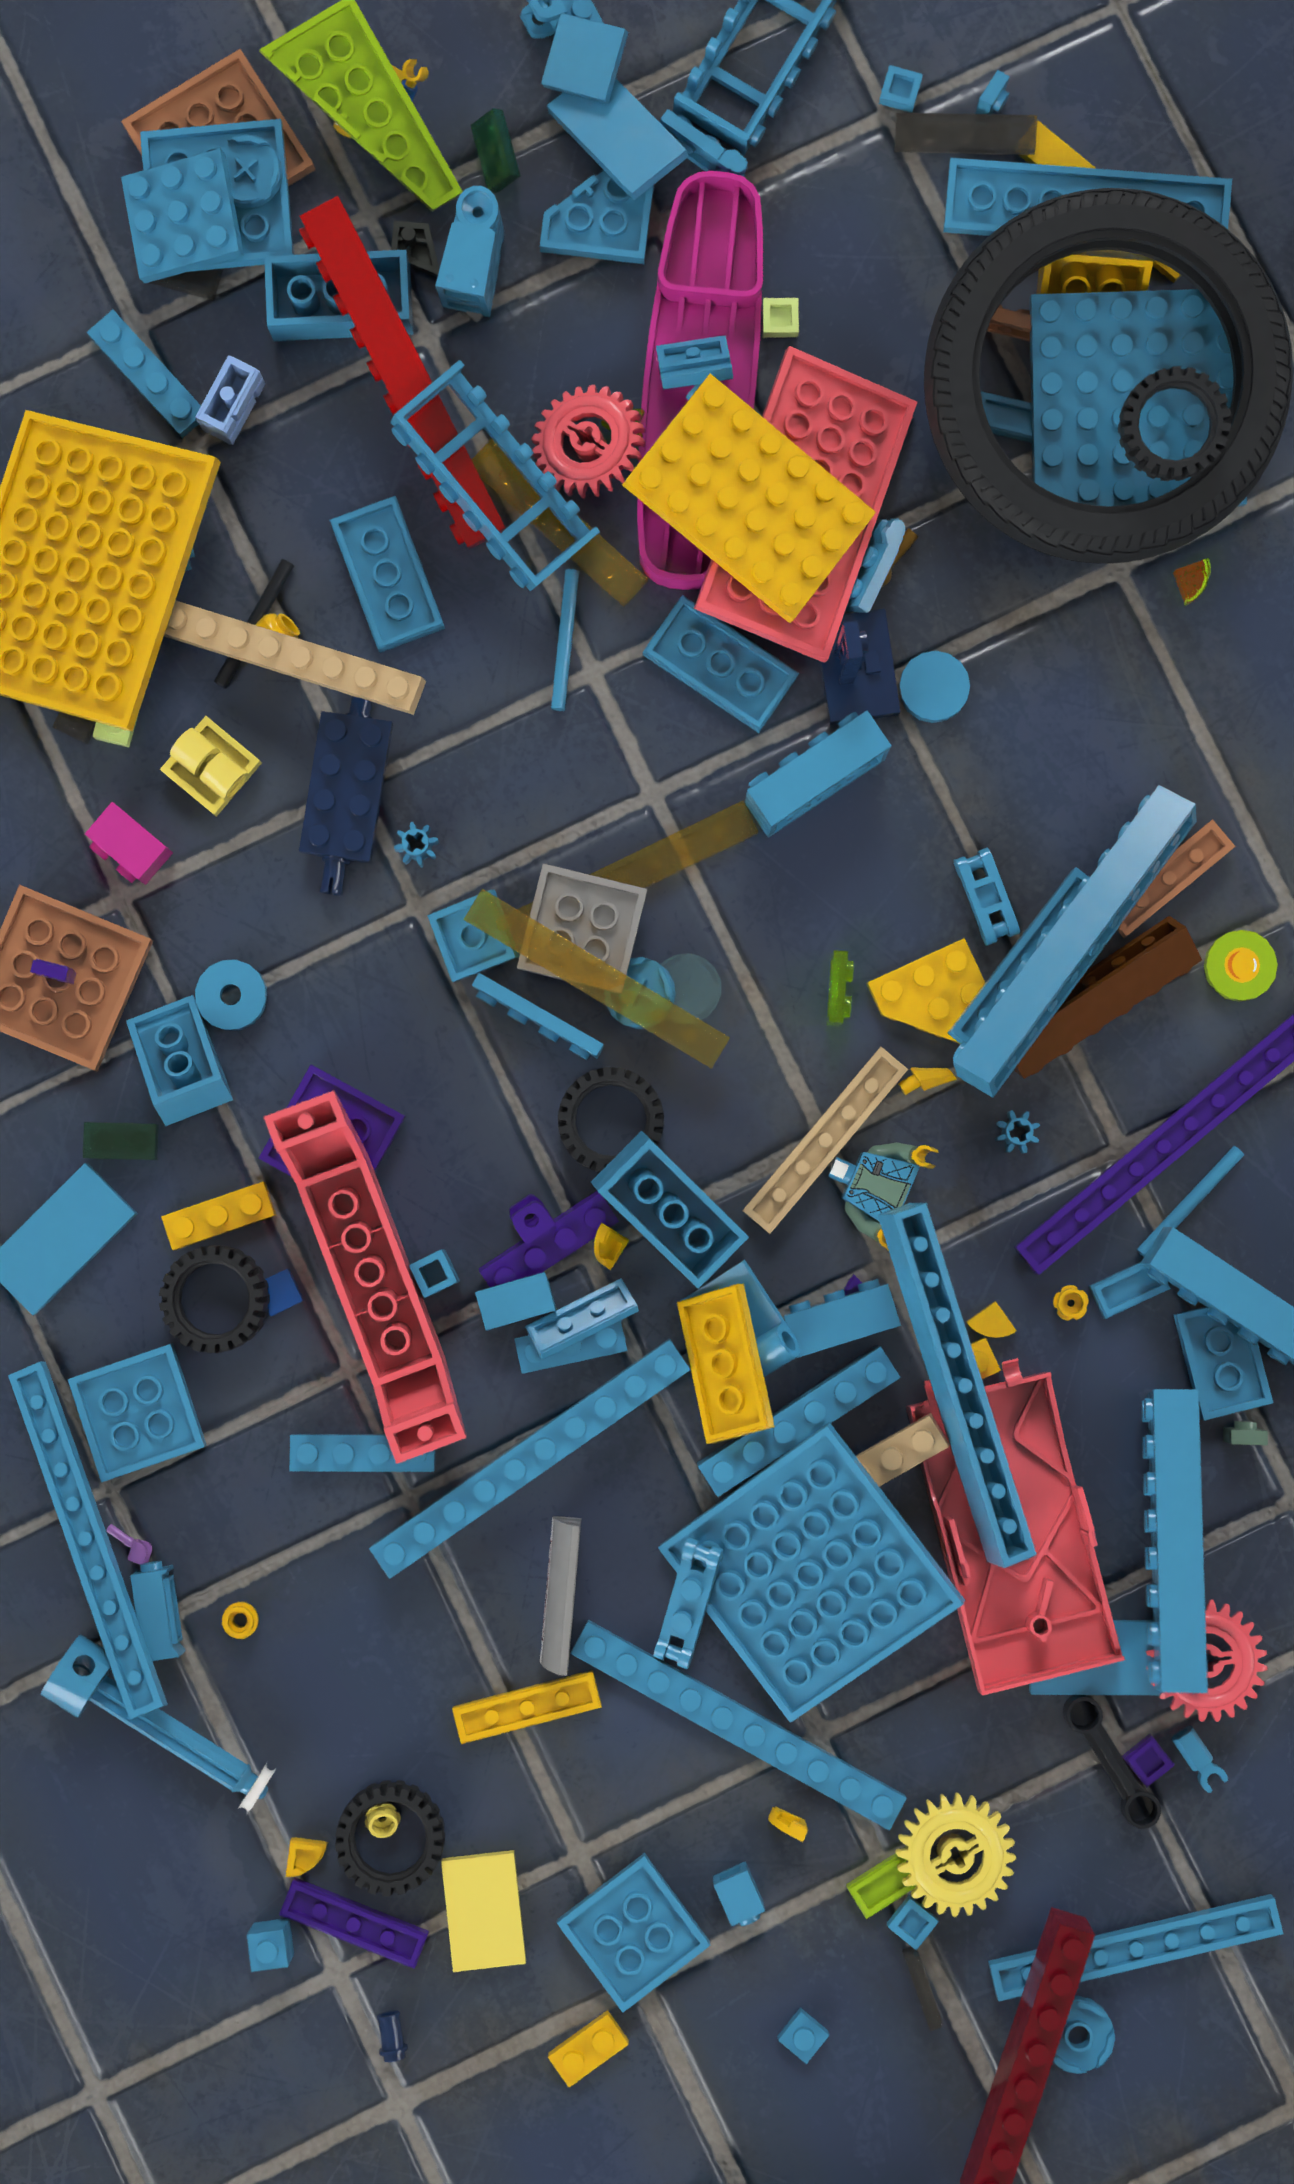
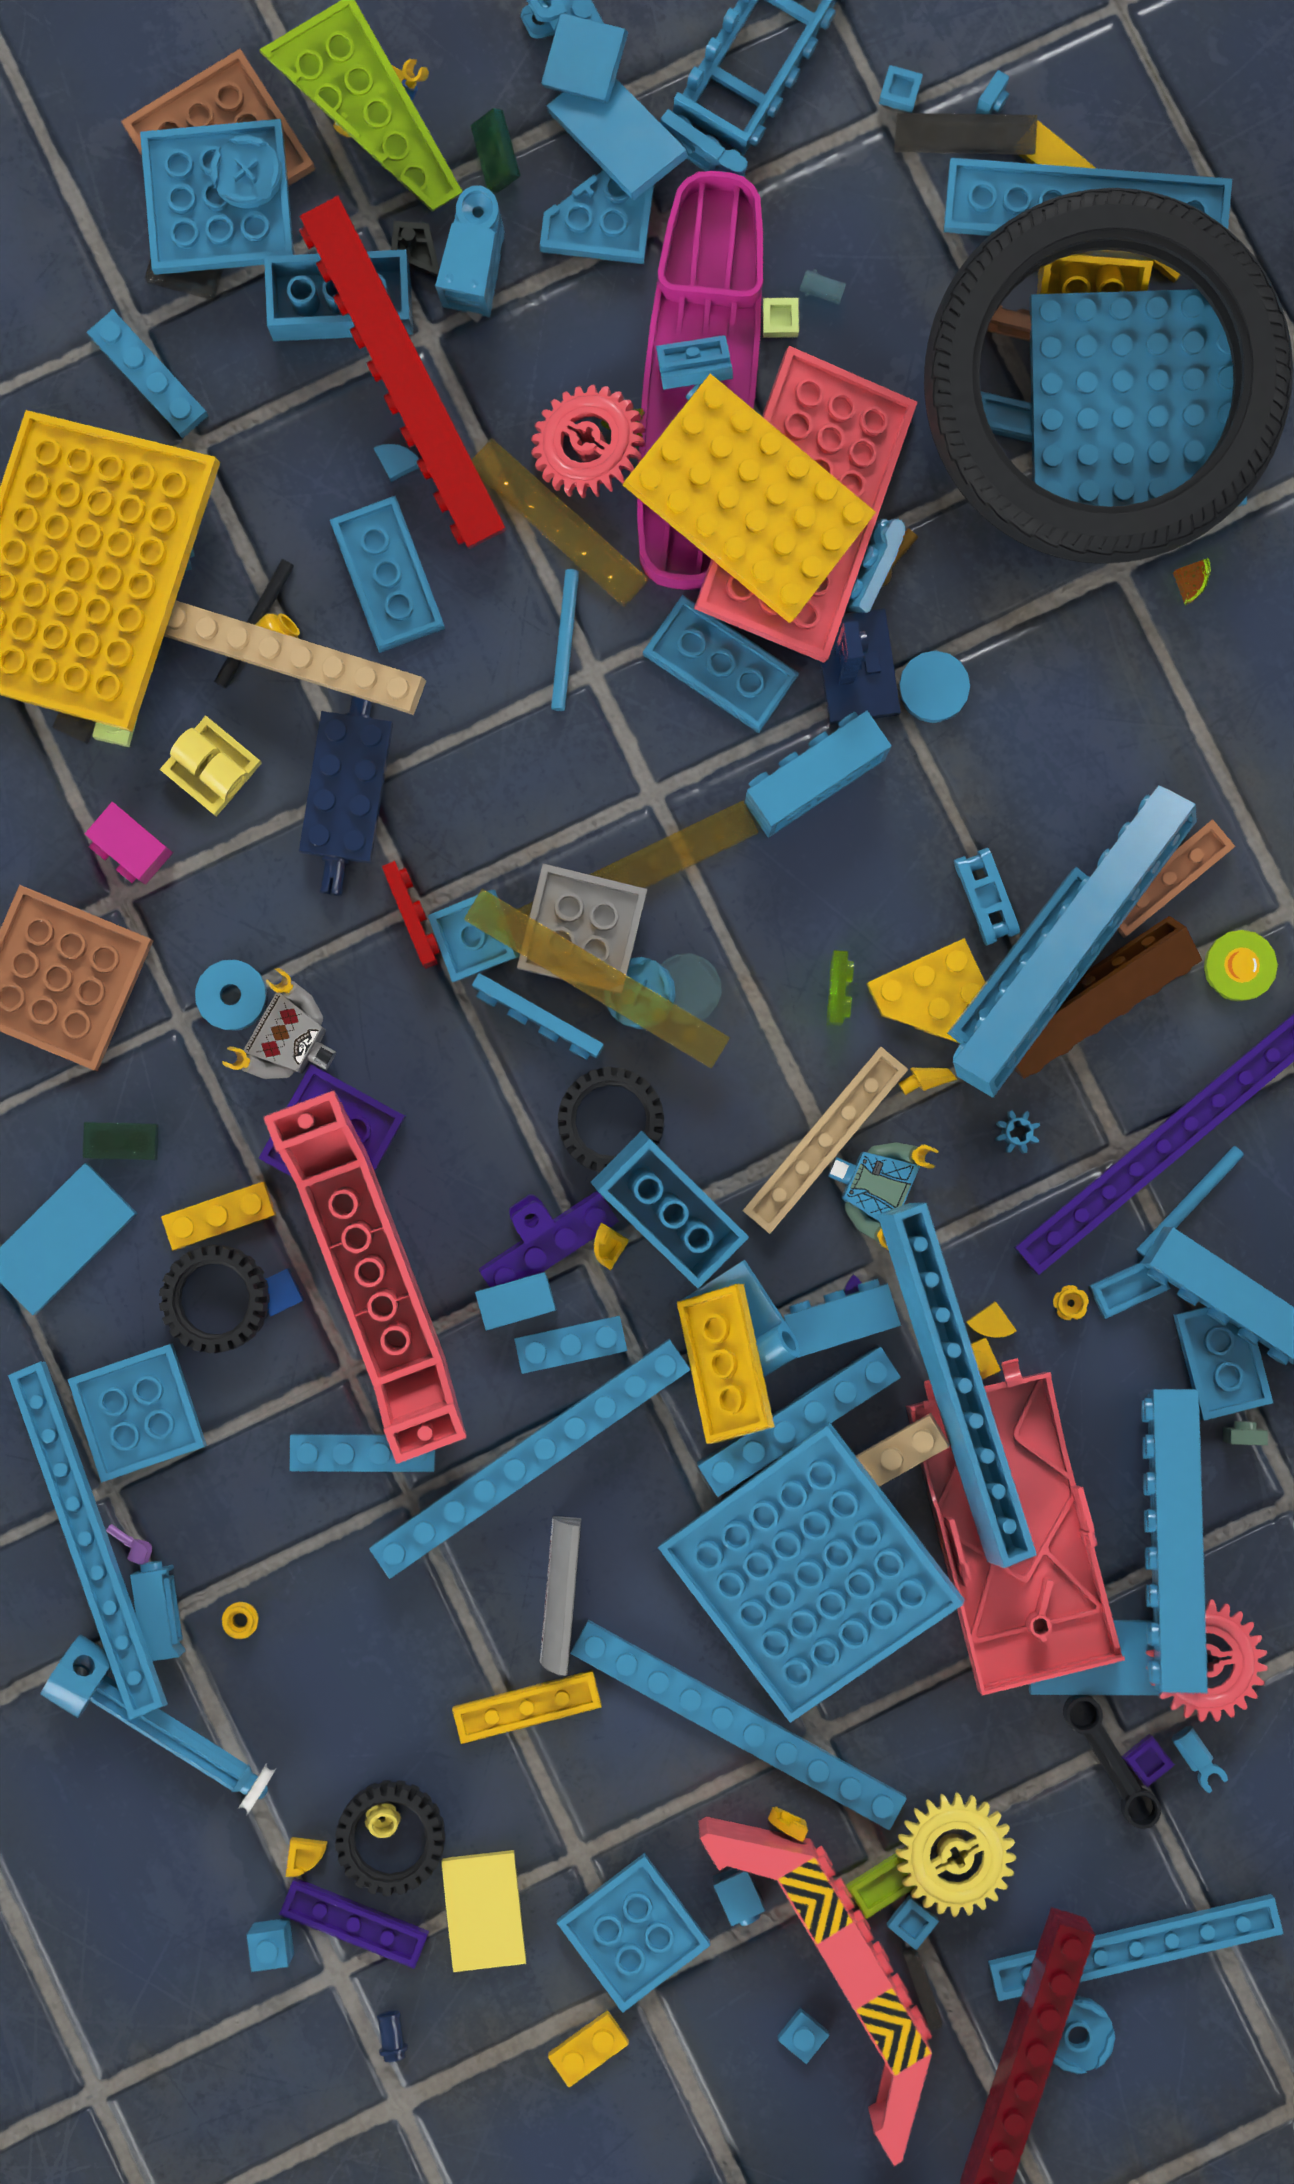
(53, 971): dark purple tile -> none
(178, 1061): dark azure slope -> none
(182, 216): dark azure plate -> none
(230, 400): light blue brick -> none
(285, 1035): none -> light grey torso
(396, 460): none -> dark azure tile
(412, 914): none -> red plate
(415, 834): dark azure gear -> none
(434, 1273): dark azure brick -> none
(519, 456): dark azure window -> none
(581, 1318): dark azure tile -> none
(688, 1603): dark azure plate -> none
(822, 287): none -> clear light blue pin
(853, 1959): none -> coral slope
(1217, 412): black tyre -> none

